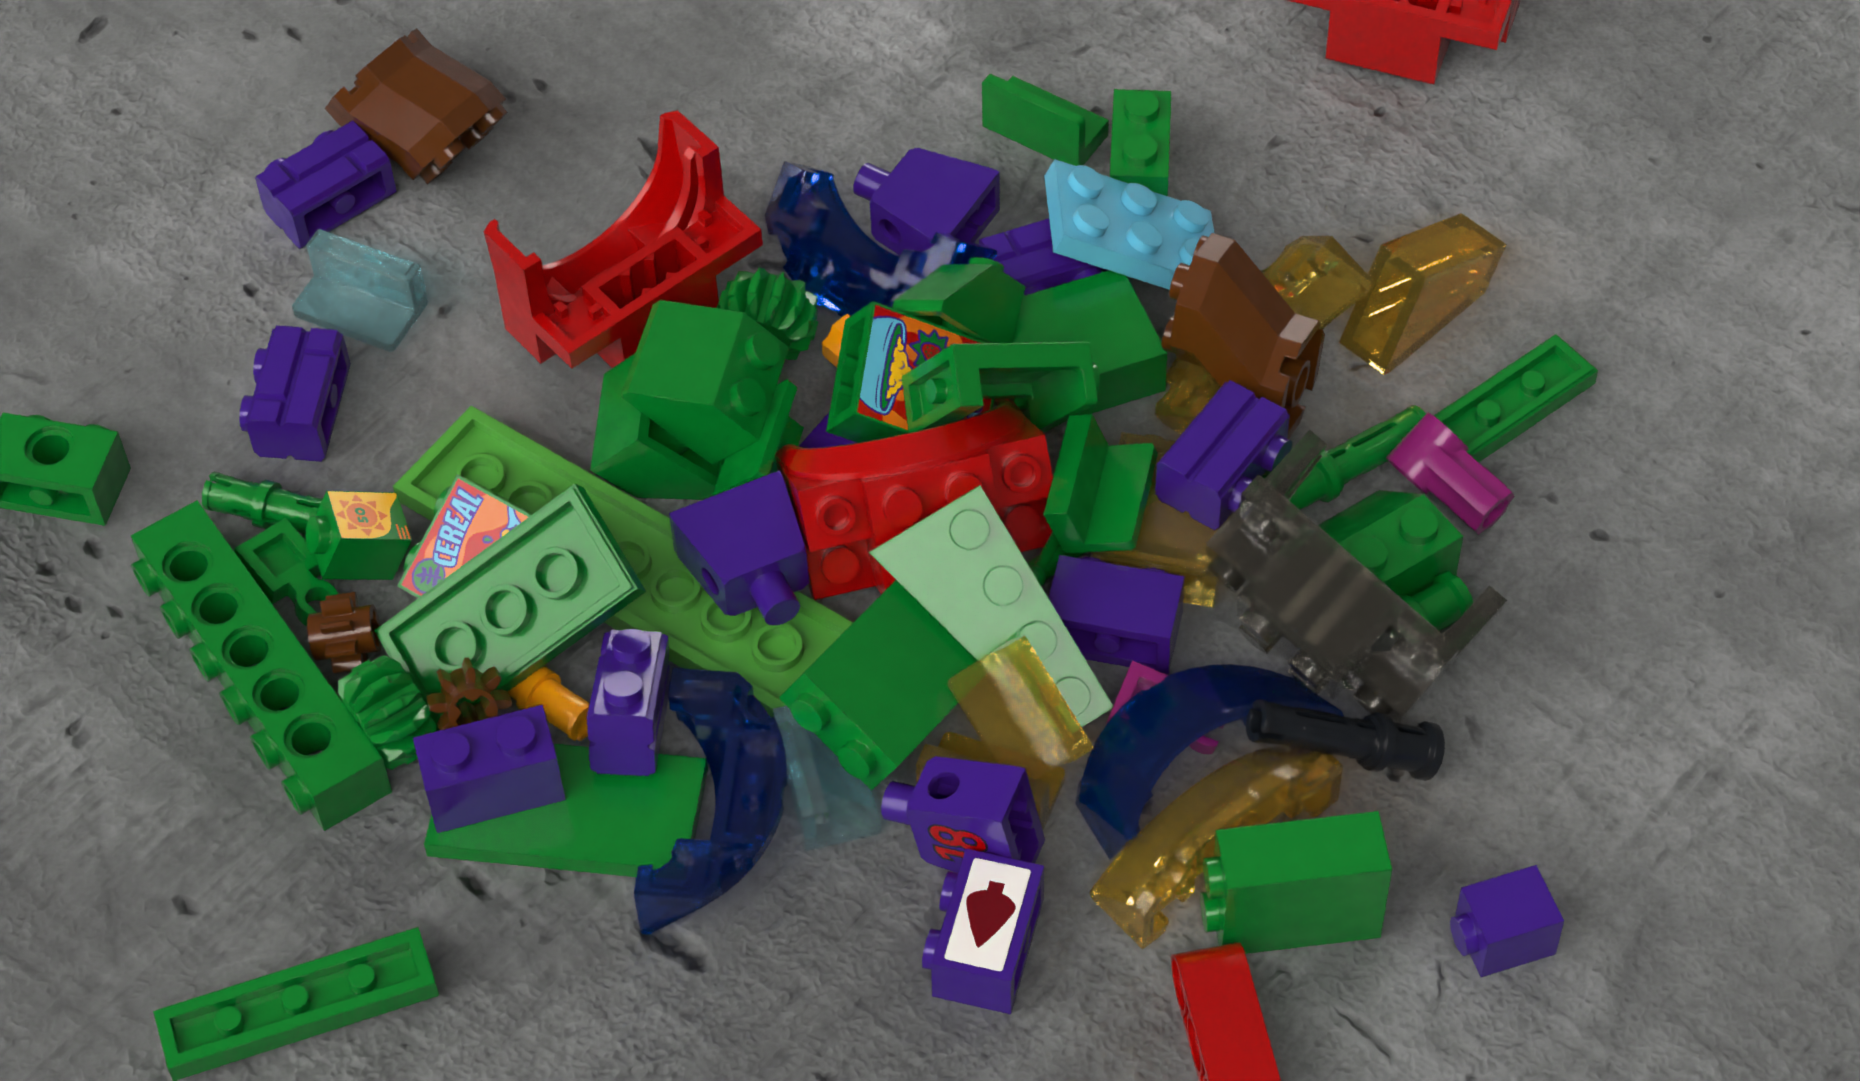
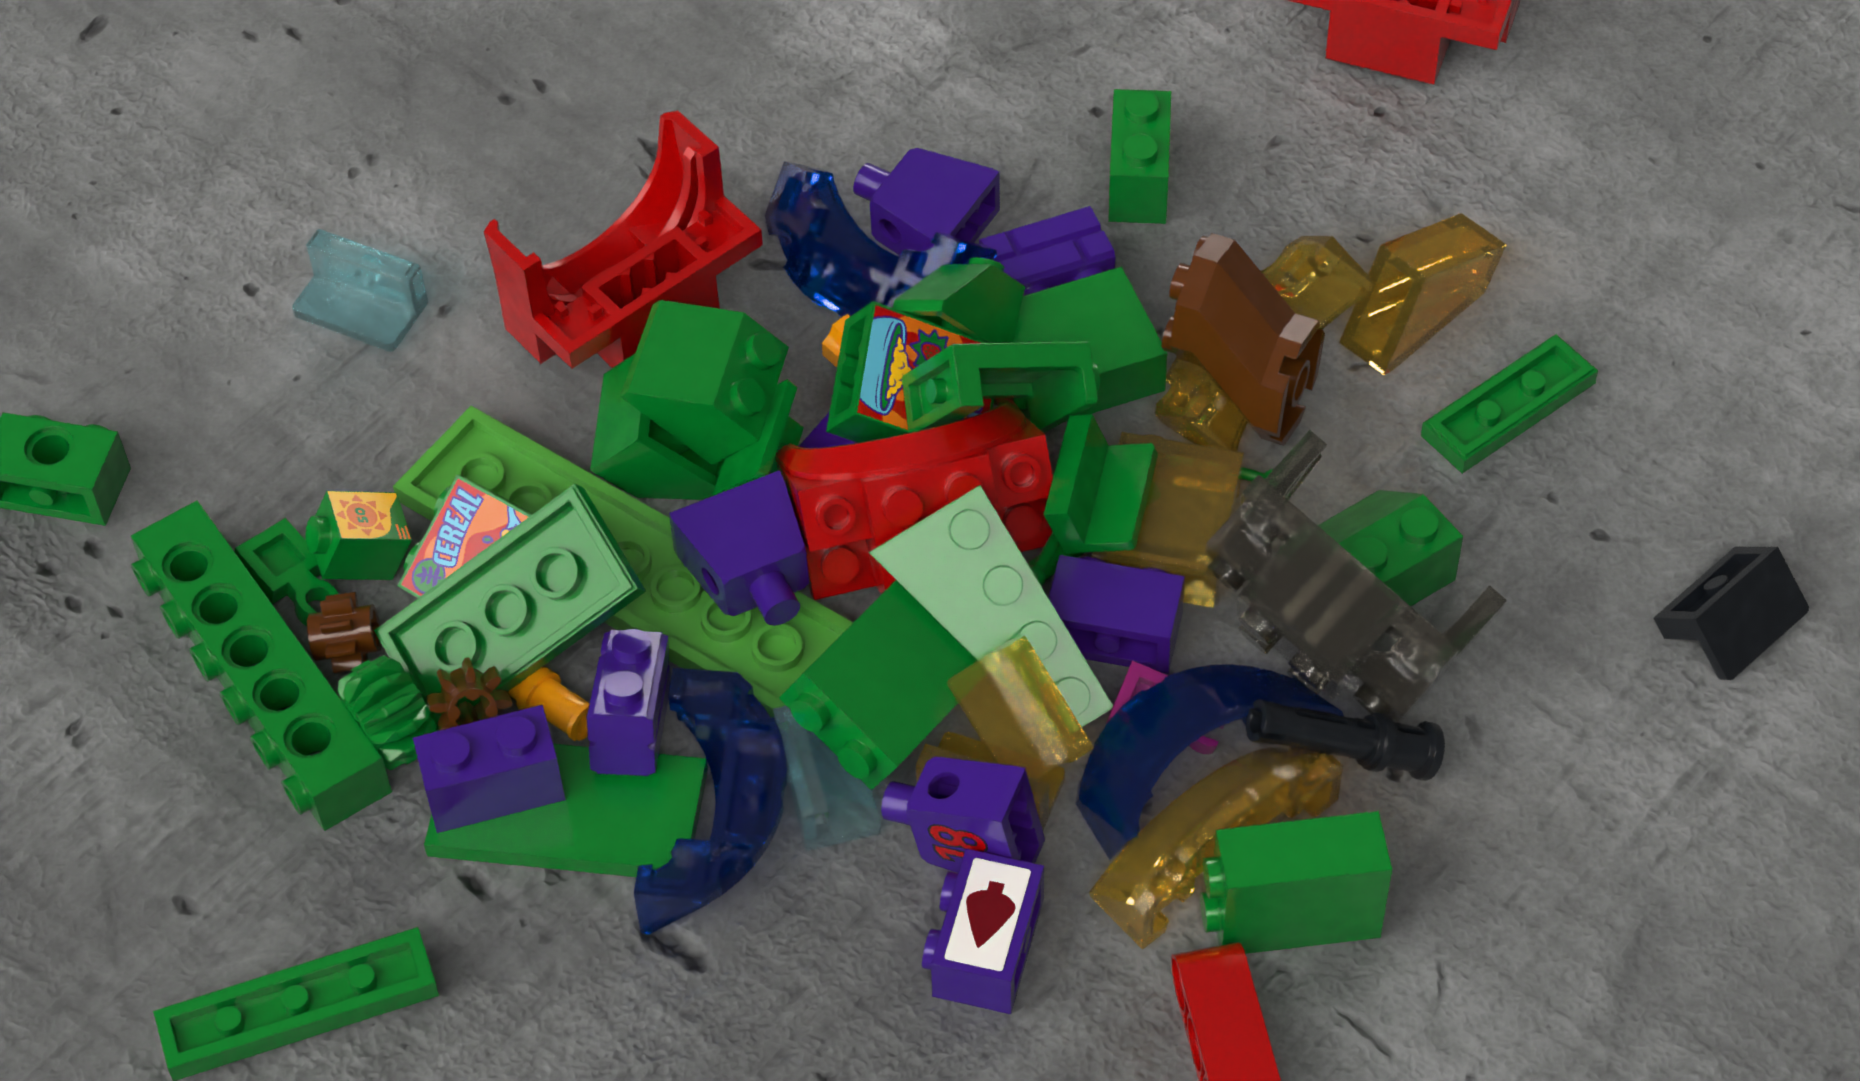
(259, 502): green pin -> none
(296, 393): dark purple brick -> none
(325, 183): dark purple brick -> none
(419, 106): reddish brown brick -> none
(776, 305): green gear -> none
(1041, 120): green panel -> none
(1121, 224): medium azure plate -> none
(1222, 454): dark purple brick -> none
(1354, 458): green pin -> none
(1440, 465): magenta piece -> none
(1442, 601): green bush -> none
(1507, 921): dark purple brick -> none
(1736, 608): none -> black panel

